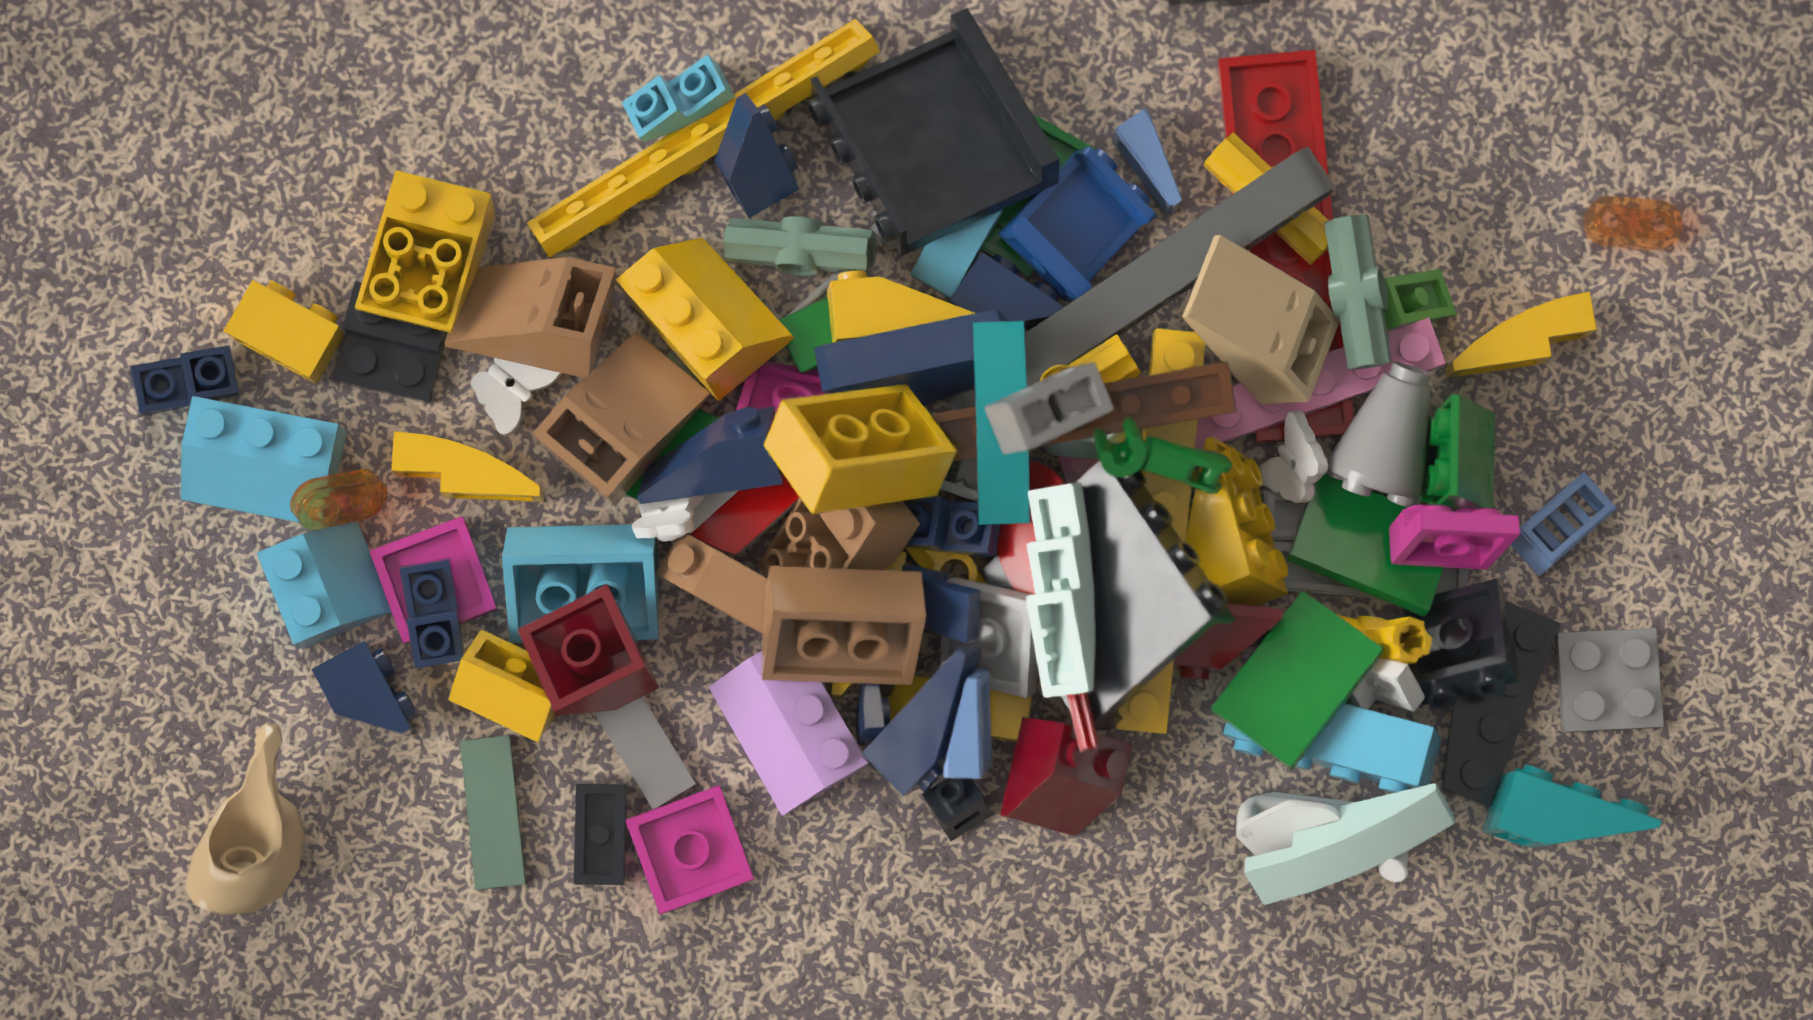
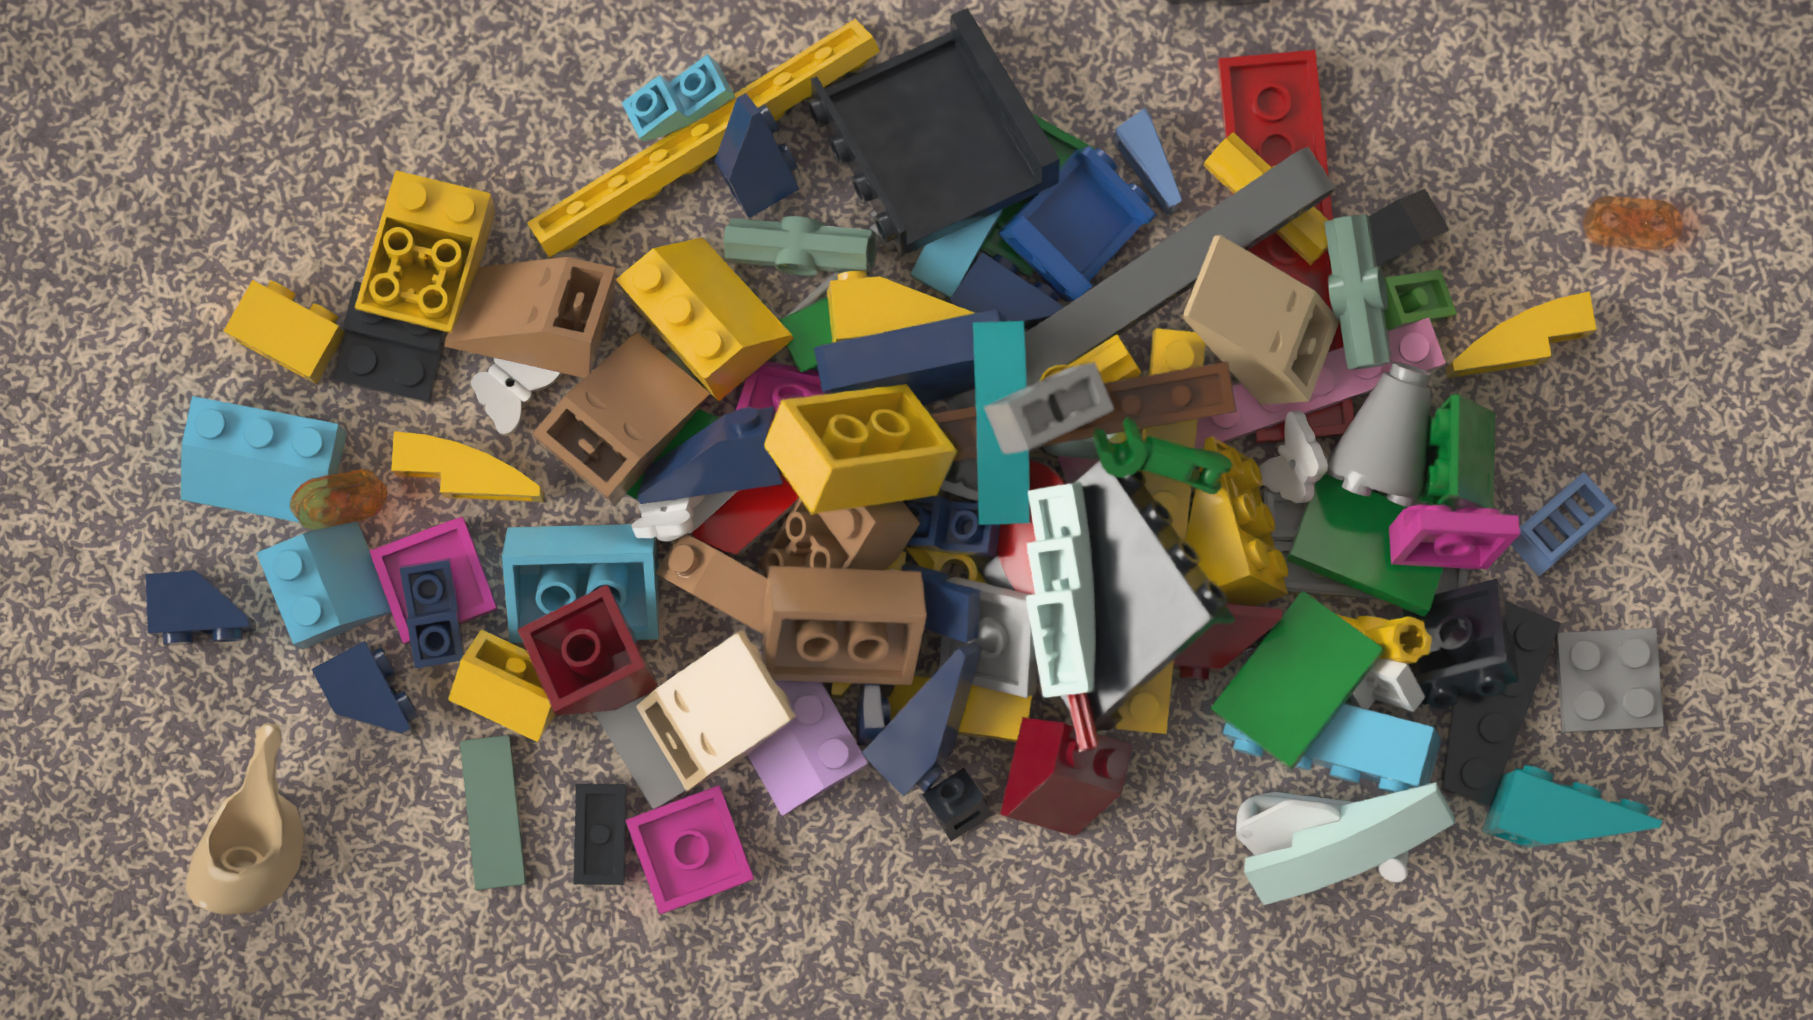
(173, 382): dark blue slope -> none
(192, 605): none -> dark blue slope
(716, 711): none -> slope
(971, 738): medium blue slope -> none
(1405, 226): none -> black slope

